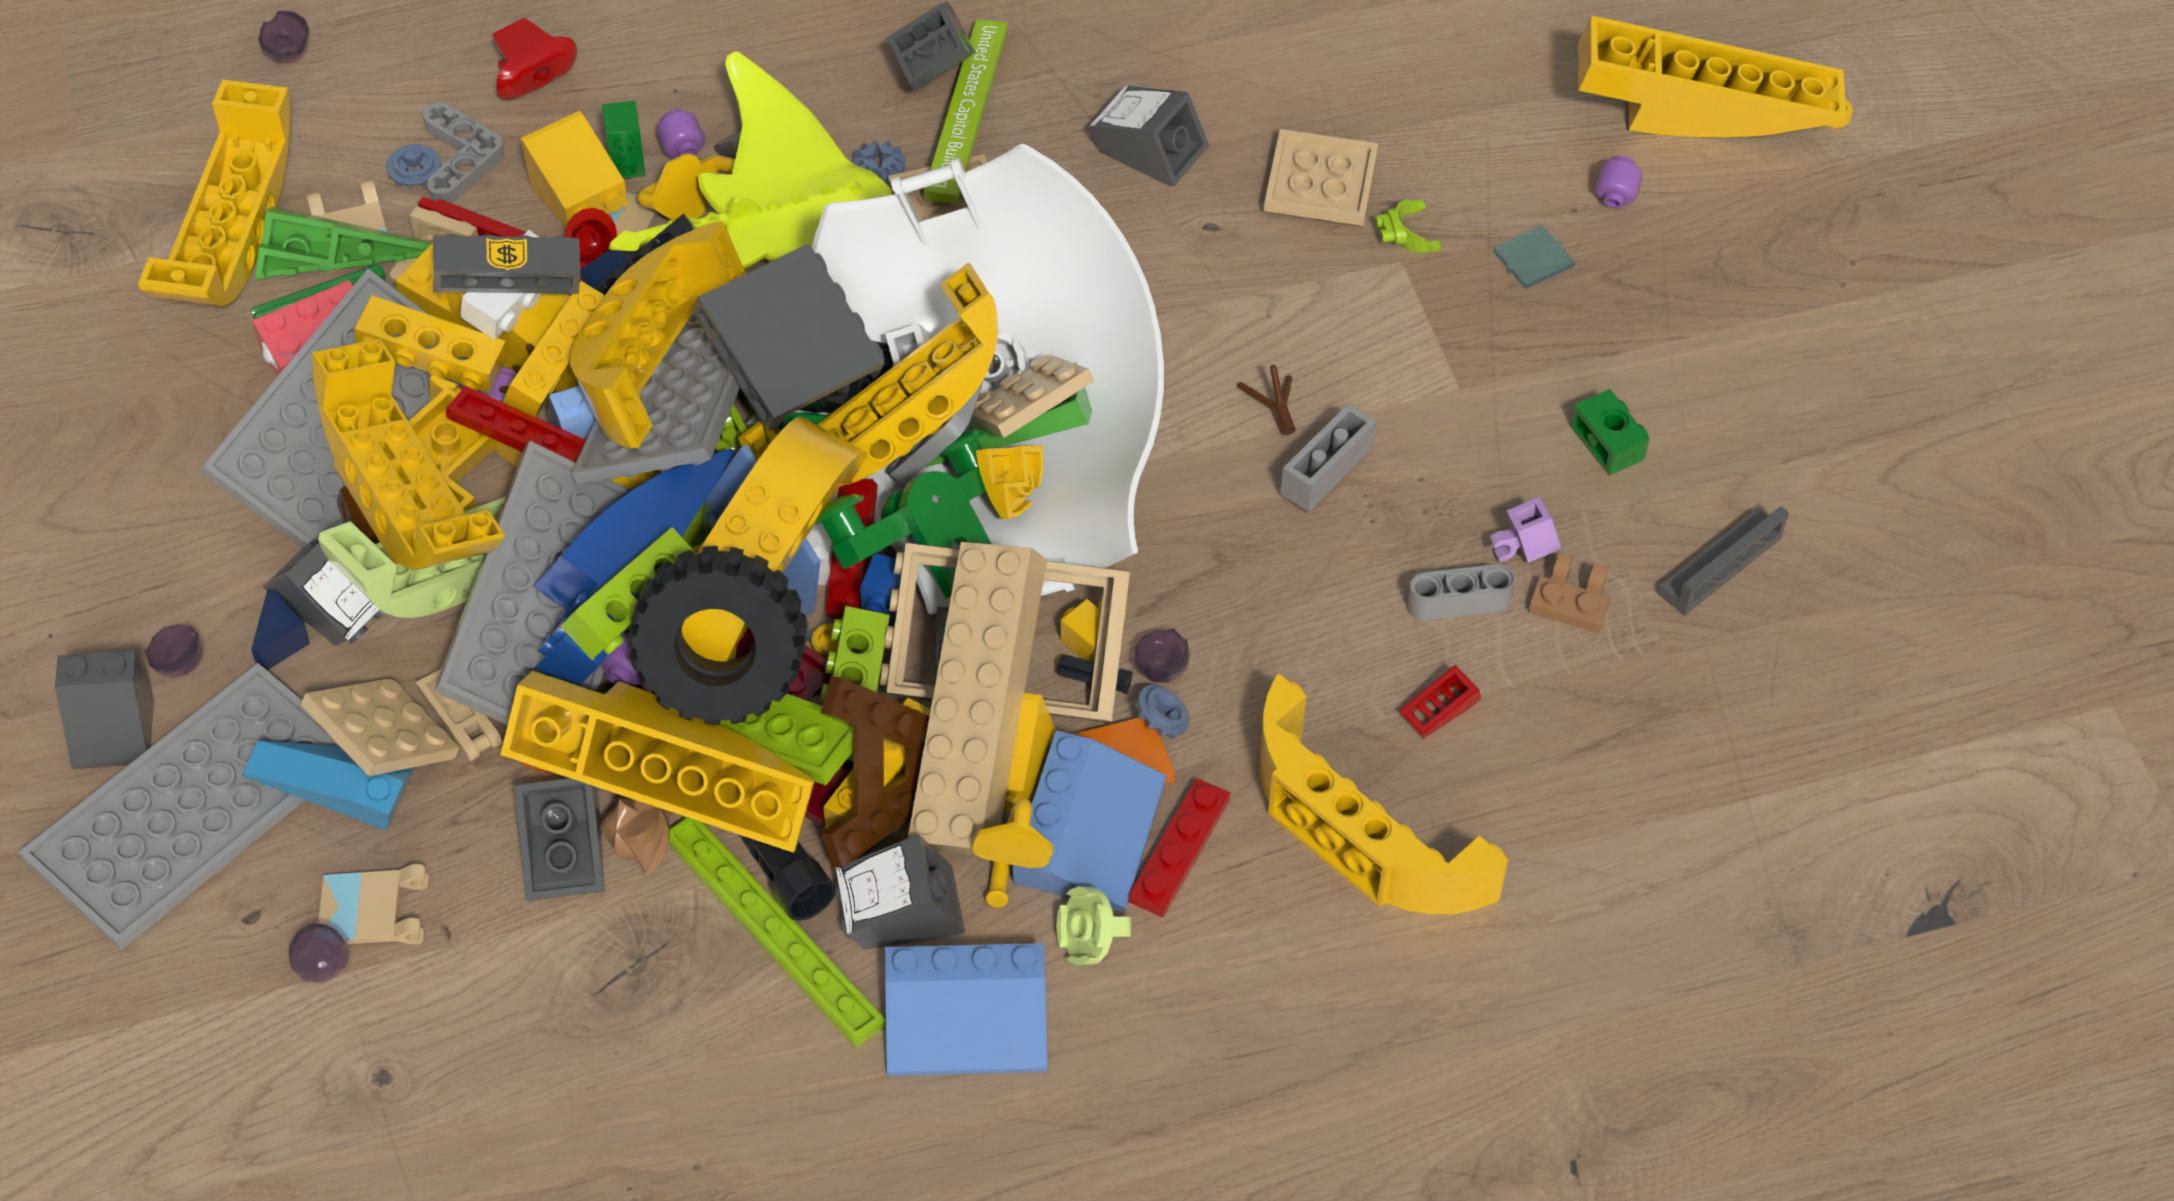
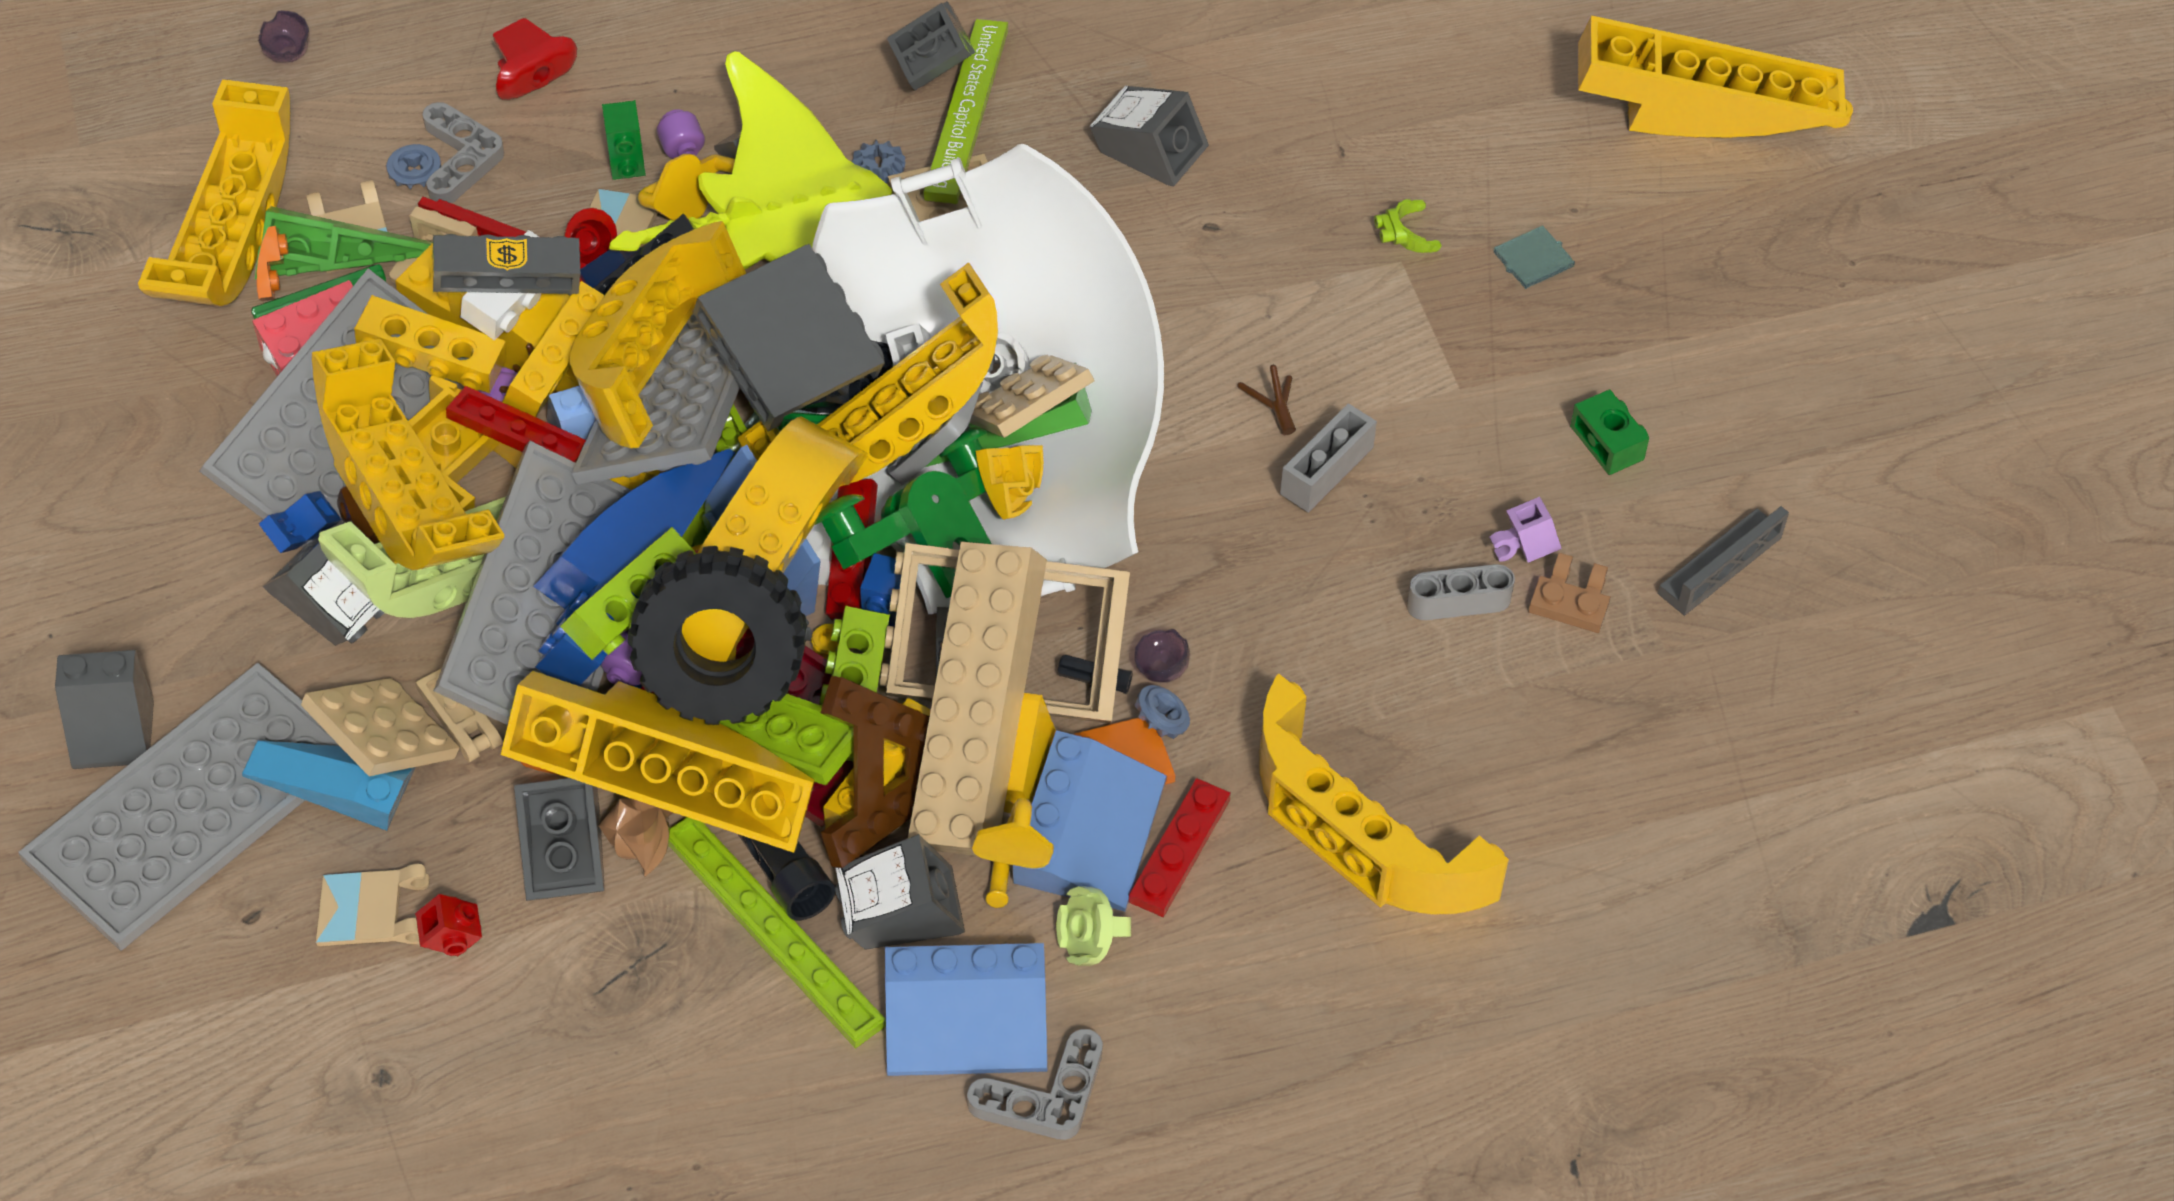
(175, 651): hair -> none
(271, 253): none -> orange slope
(278, 632): dark blue slope -> none
(300, 522): none -> blue slope
(318, 952): clear purple hair -> none
(448, 925): none -> red brick
(572, 169): yellow slope -> none
(1047, 1105): none -> light grey beam
(1081, 628): yellow brick -> none
(1321, 177): tan plate -> none
(1452, 678): red slope -> none
(1618, 181): medium lavender head -> none

